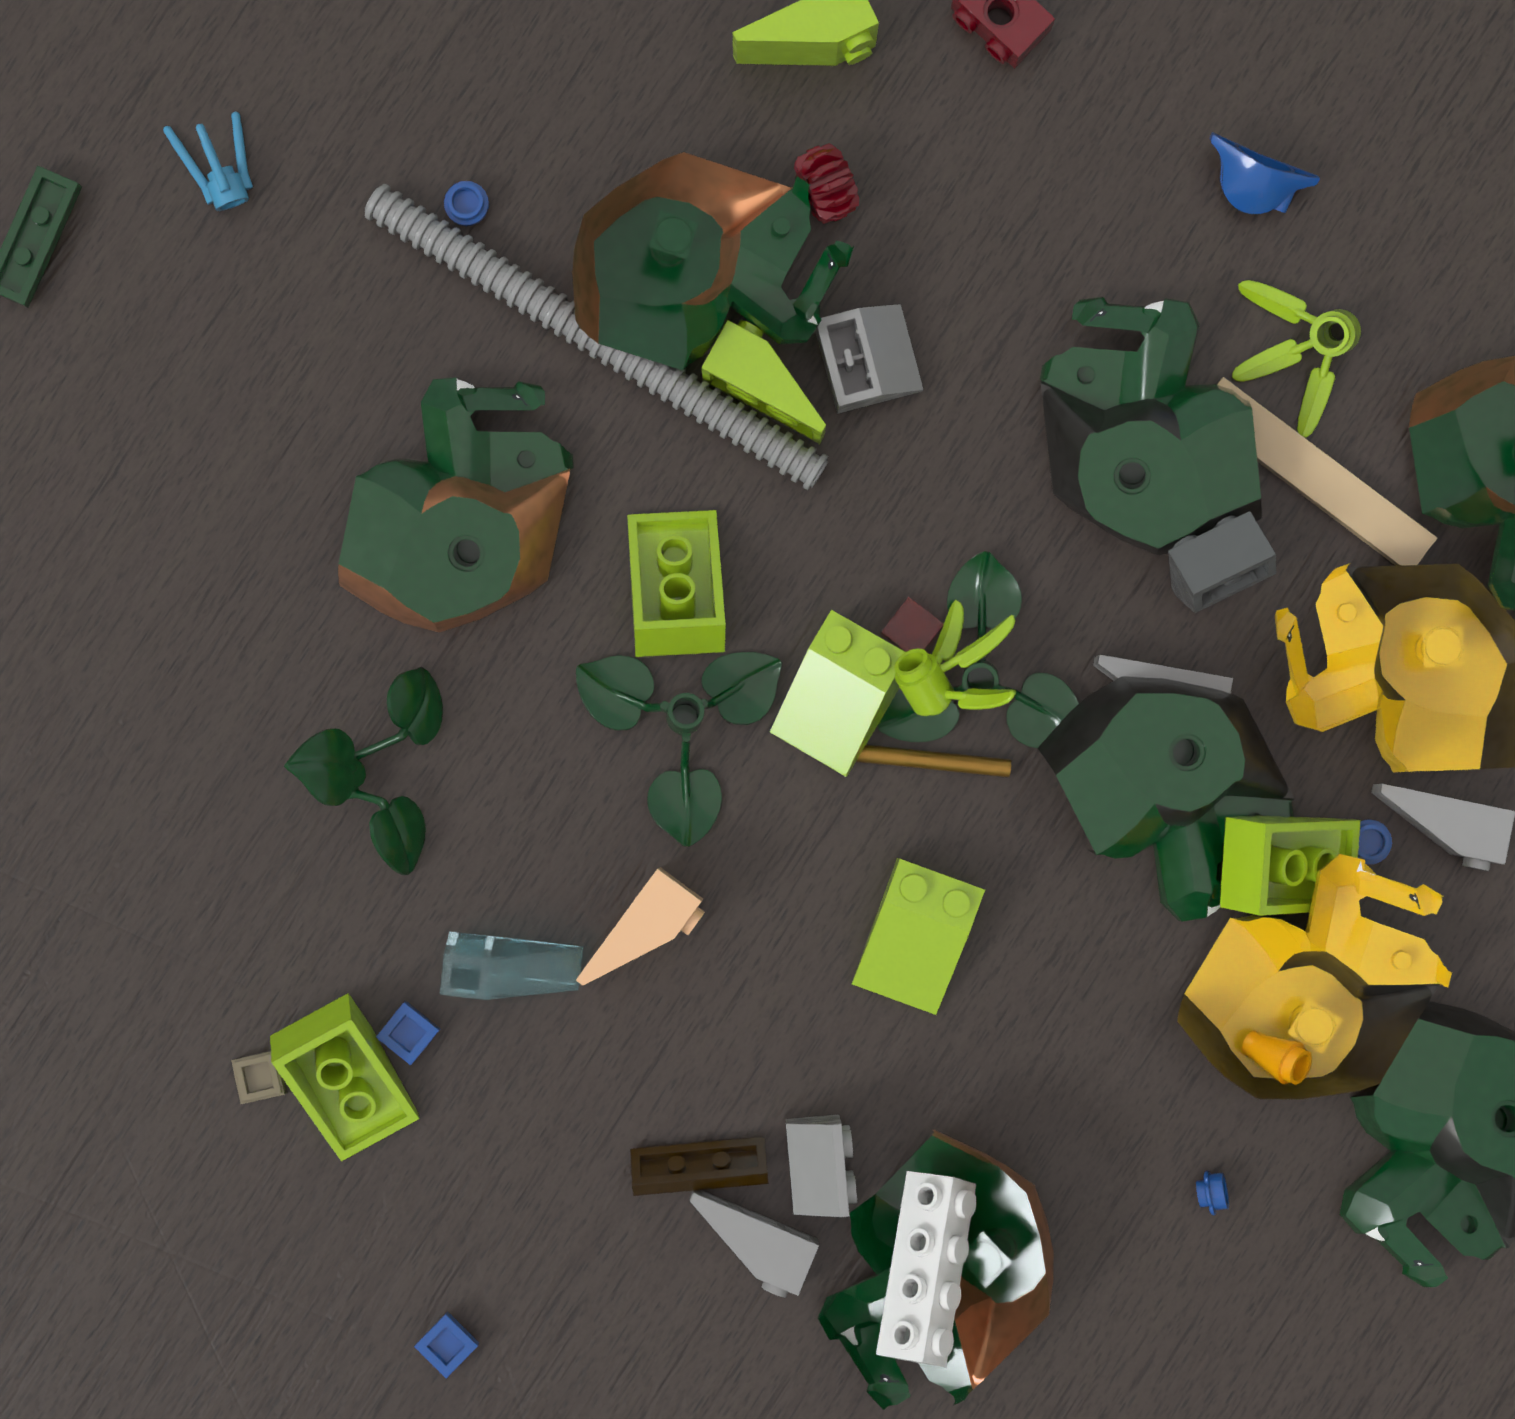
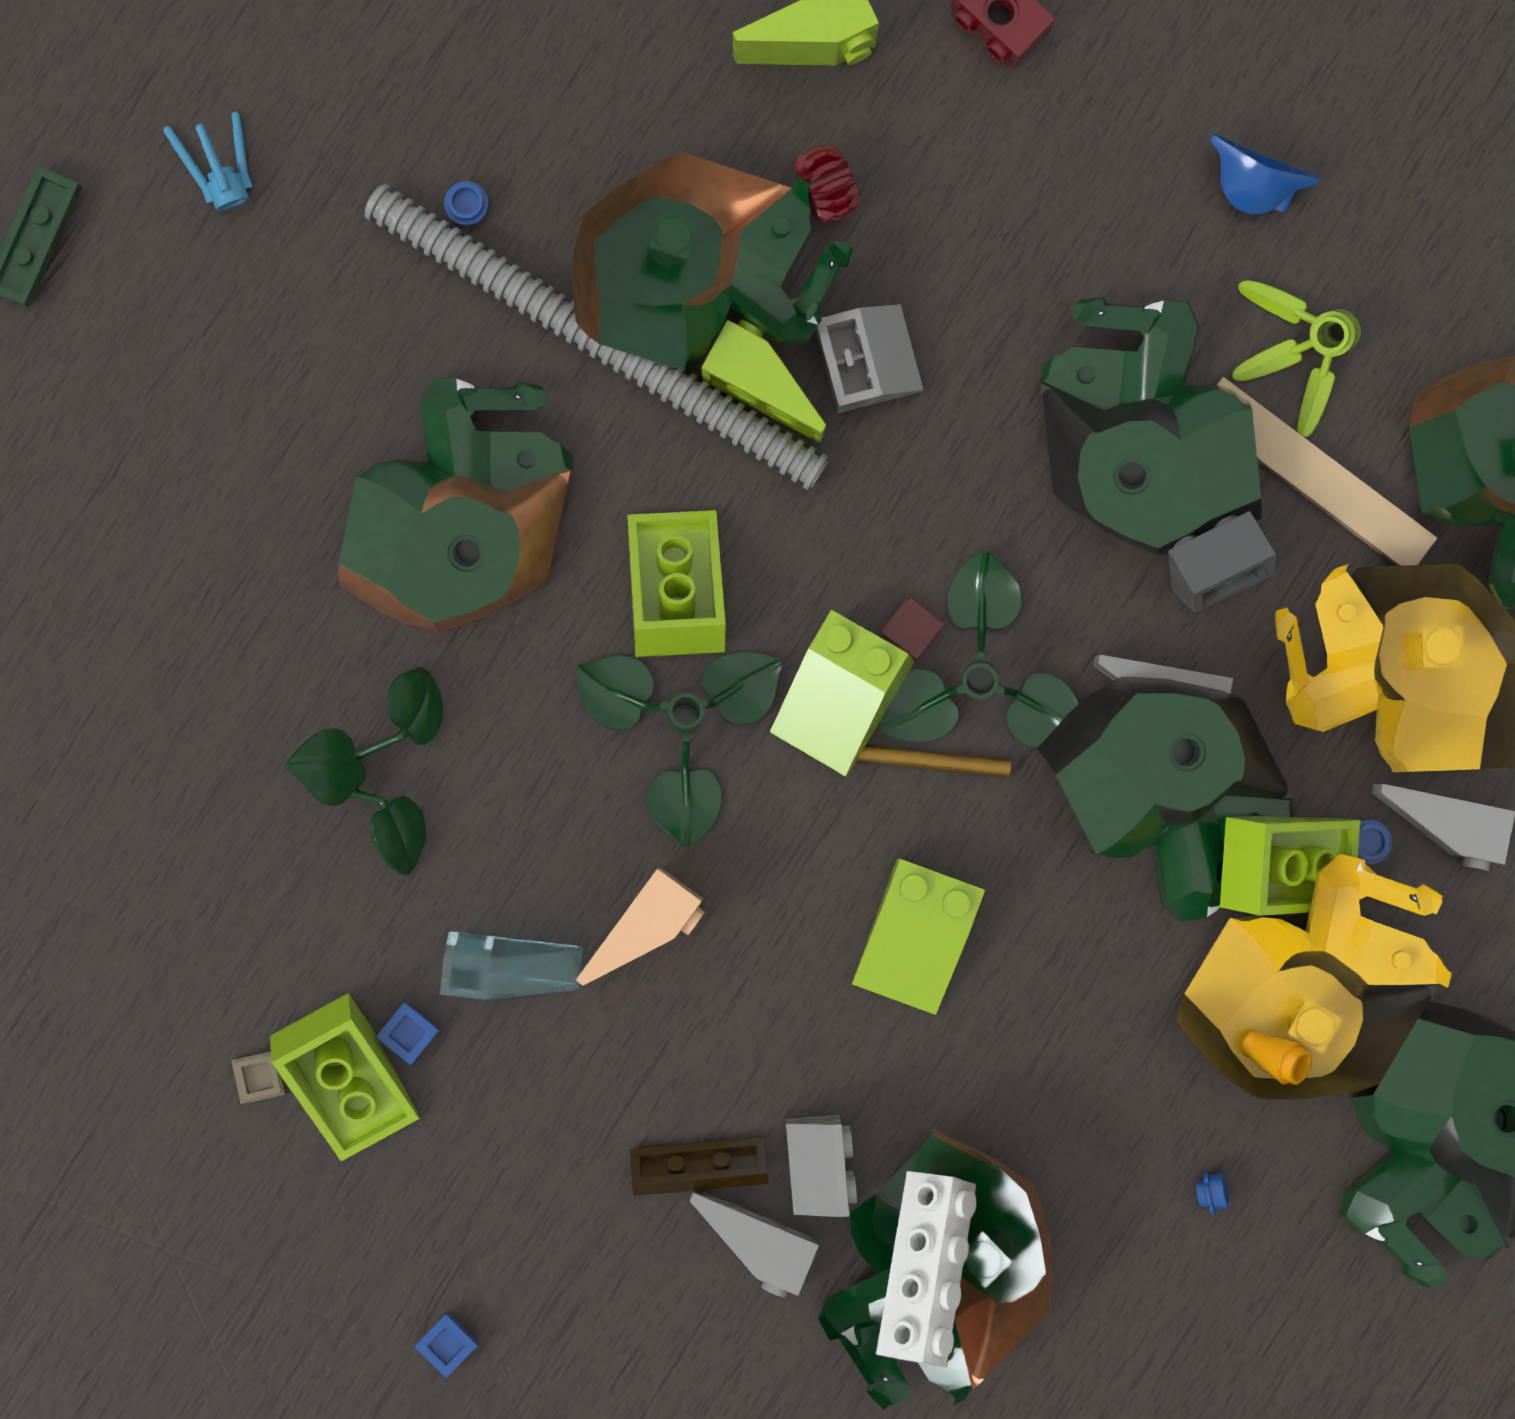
(923, 675): lime plant -> none

